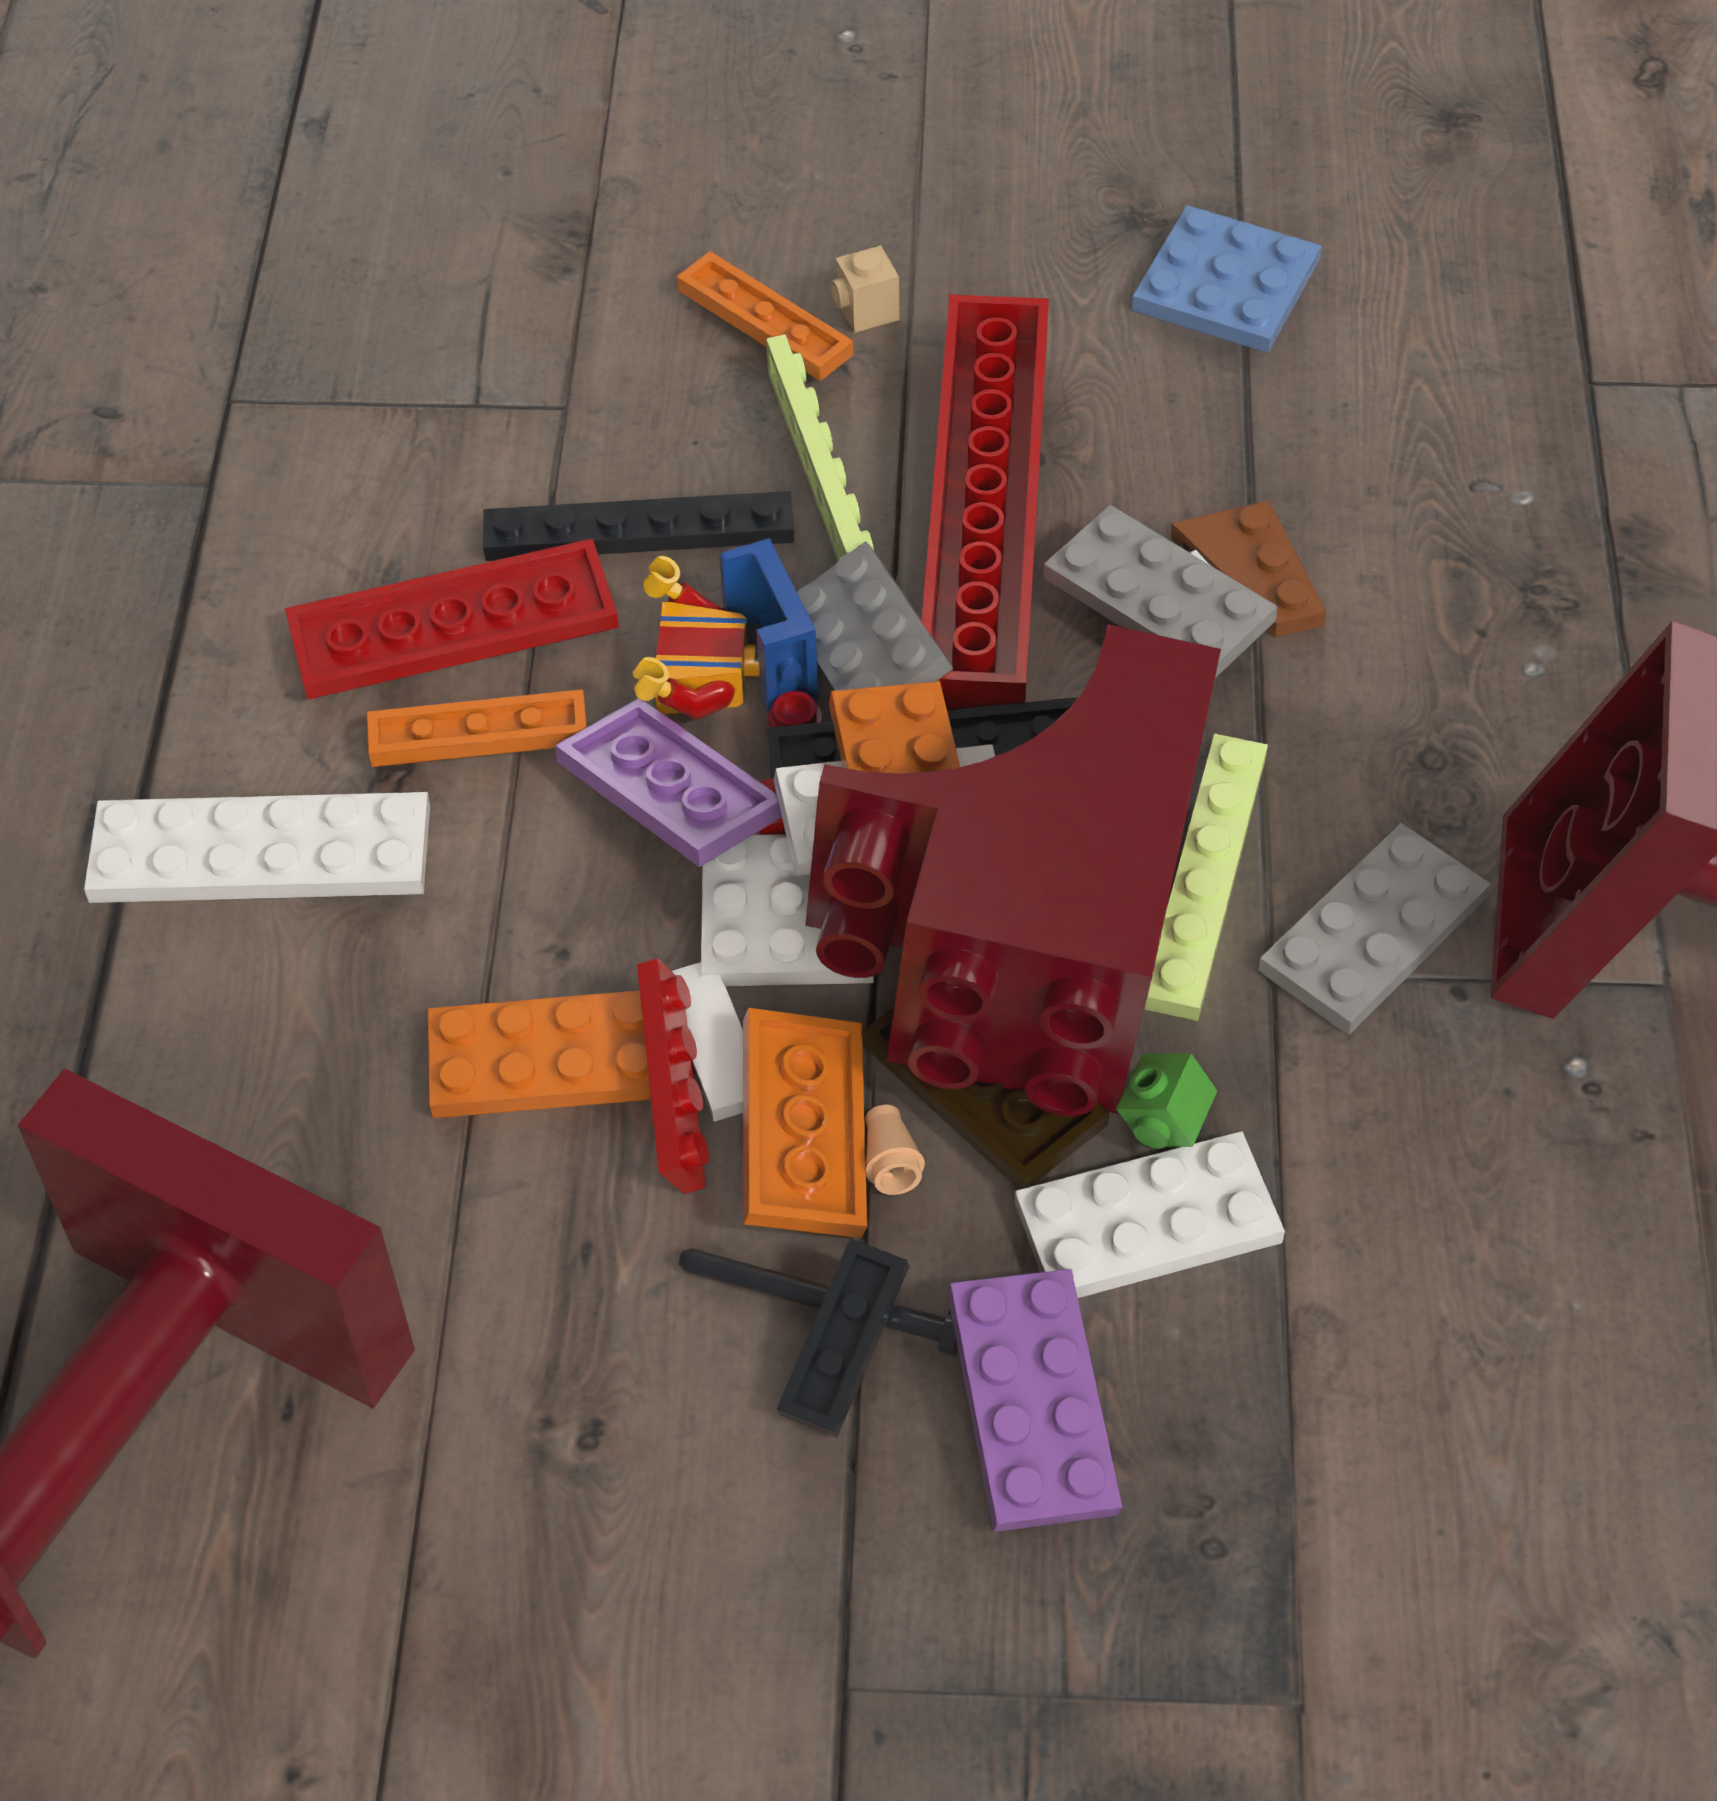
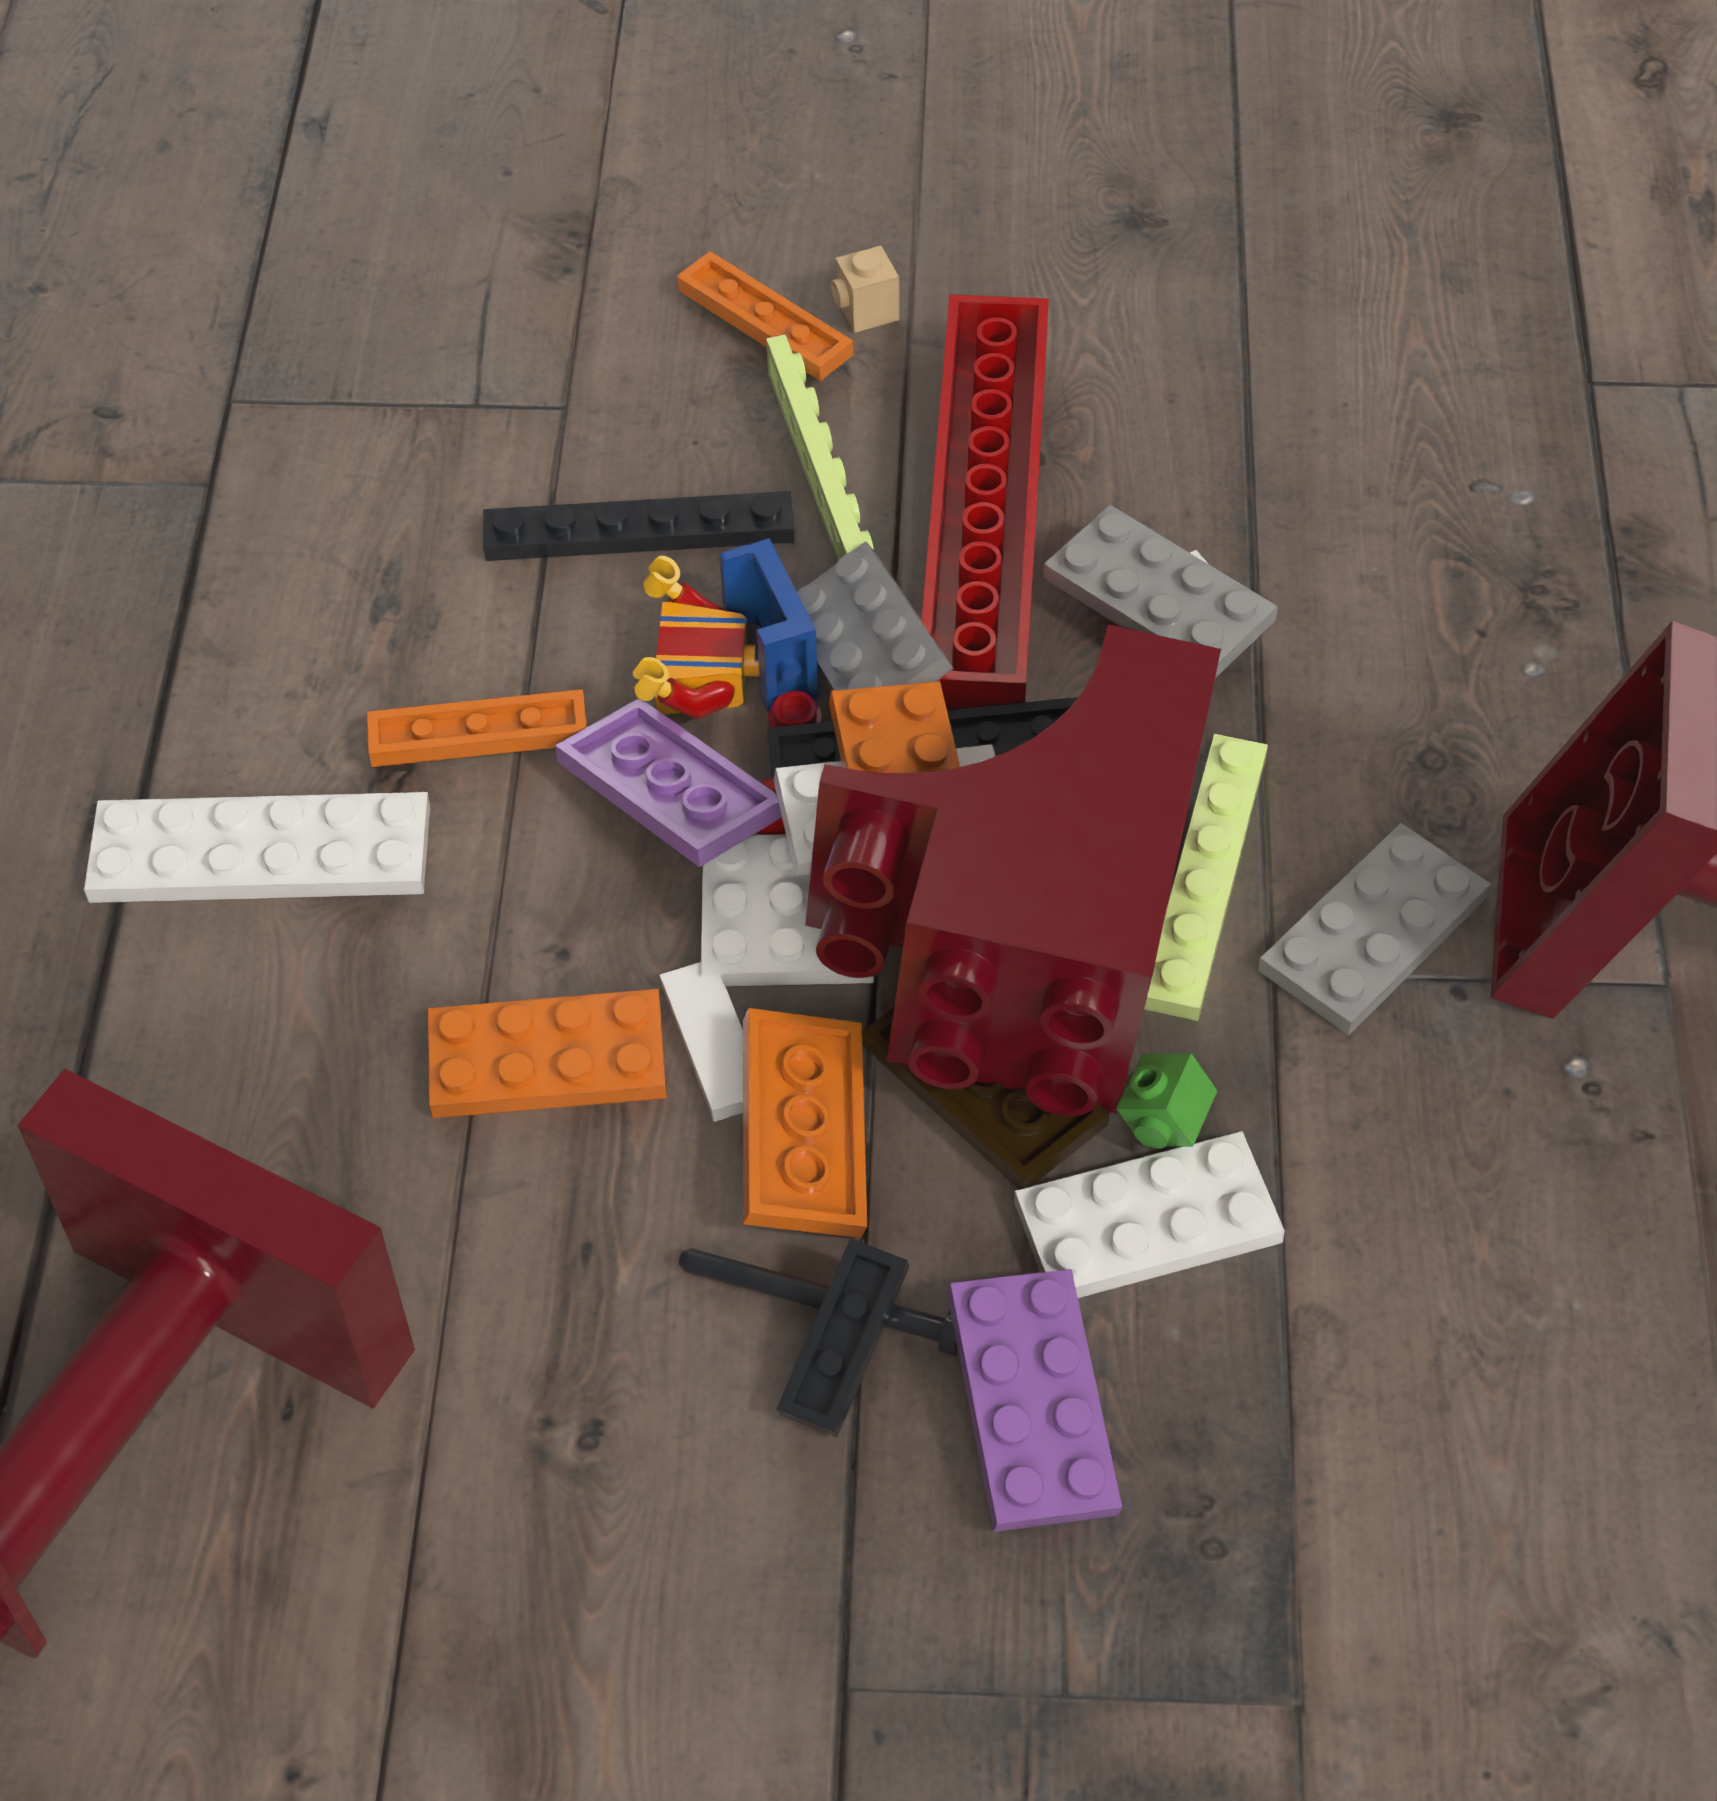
(451, 618): red plate -> none
(673, 1089): red plate -> none
(891, 1153): light nougat cone -> none
(1226, 278): medium blue plate -> none
(1257, 553): dark orange wing -> none

